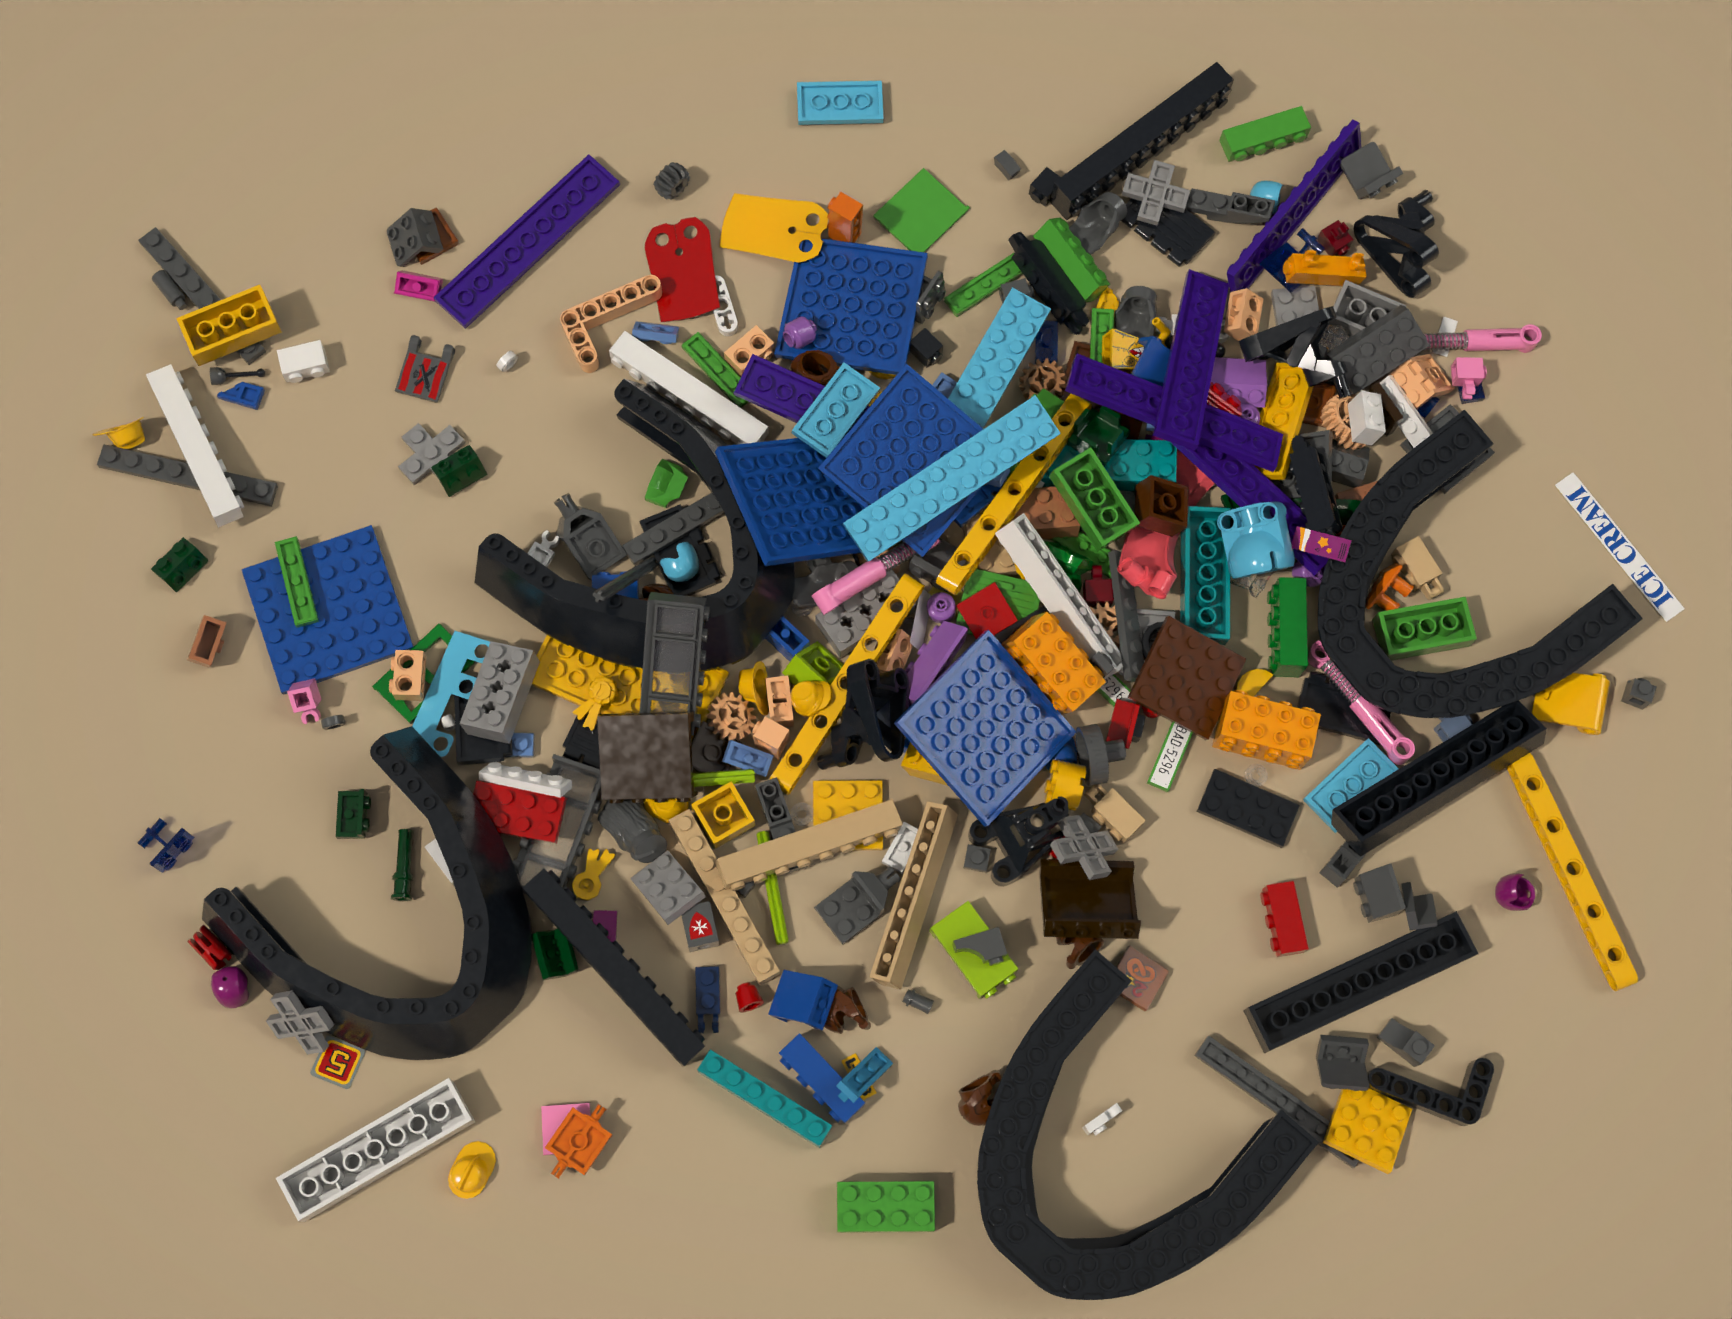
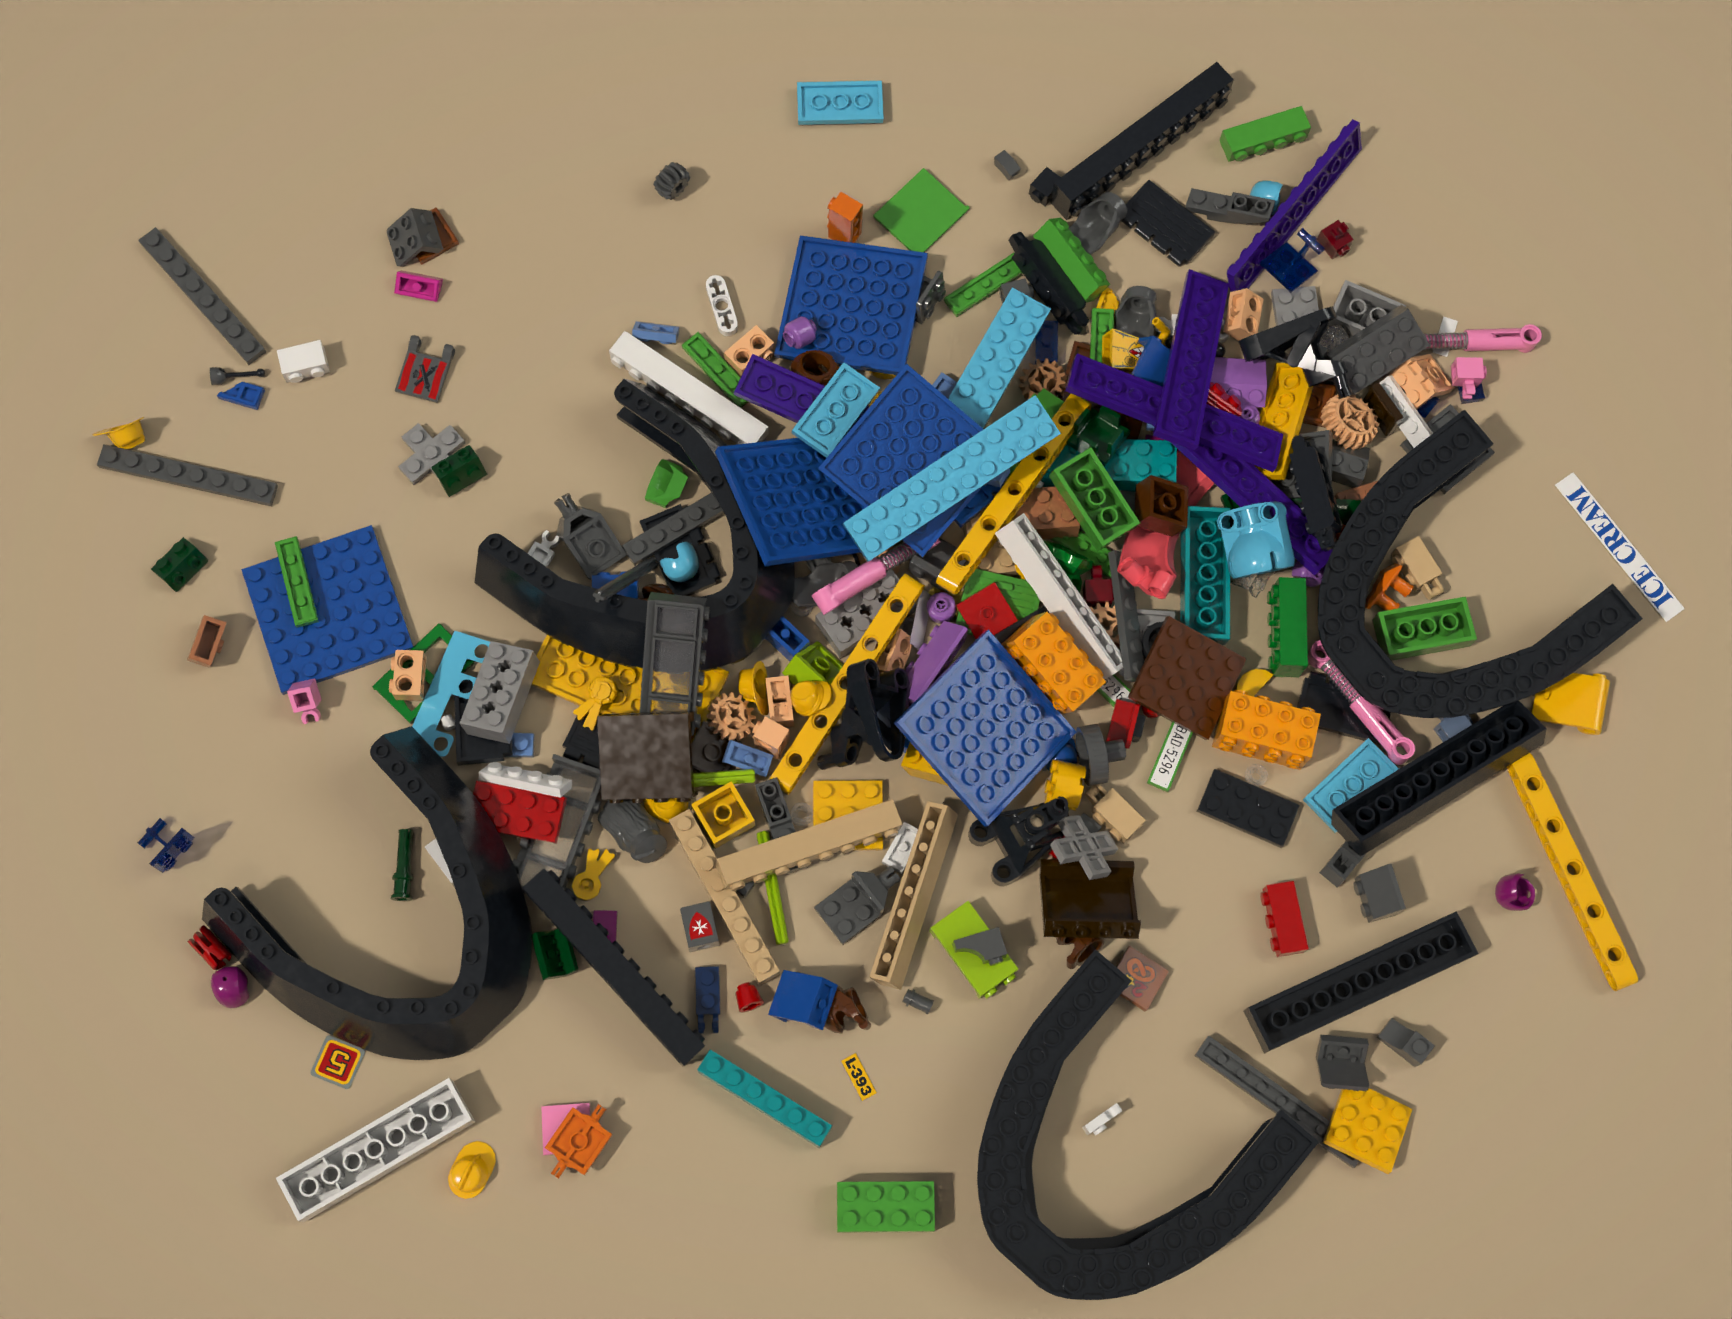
(169, 289): dark grey cylinder -> none
(195, 446): white brick -> none
(229, 325): yellow brick -> none
(300, 1022): light grey plate -> none
(333, 722): dark grey tile -> none
(352, 814): dark green bracket -> none
(507, 361): white tile -> none
(526, 241): dark purple plate -> none
(605, 314): light nougat beam -> none
(668, 887): light grey plate -> none
(686, 279): red piece -> none
(763, 223): yellow piece -> none
(820, 1076): blue brick -> none
(863, 1075): dark azure hinge -> none
(926, 348): black brick -> none
(974, 1102): reddish brown helmet -> none
(976, 858): dark grey plate -> none
(1103, 662): dark grey plate -> none
(1155, 192): light grey plate -> none
(1321, 544): magenta sticker -> none
(1324, 269): light orange brick -> none
(1366, 417): white brick -> none
(1368, 171): dark grey bracket -> none
(1407, 239): black connector -> none
(1419, 909): dark grey panel -> none
(1434, 1096): black beam -> none
(1641, 690): dark grey brick -> none

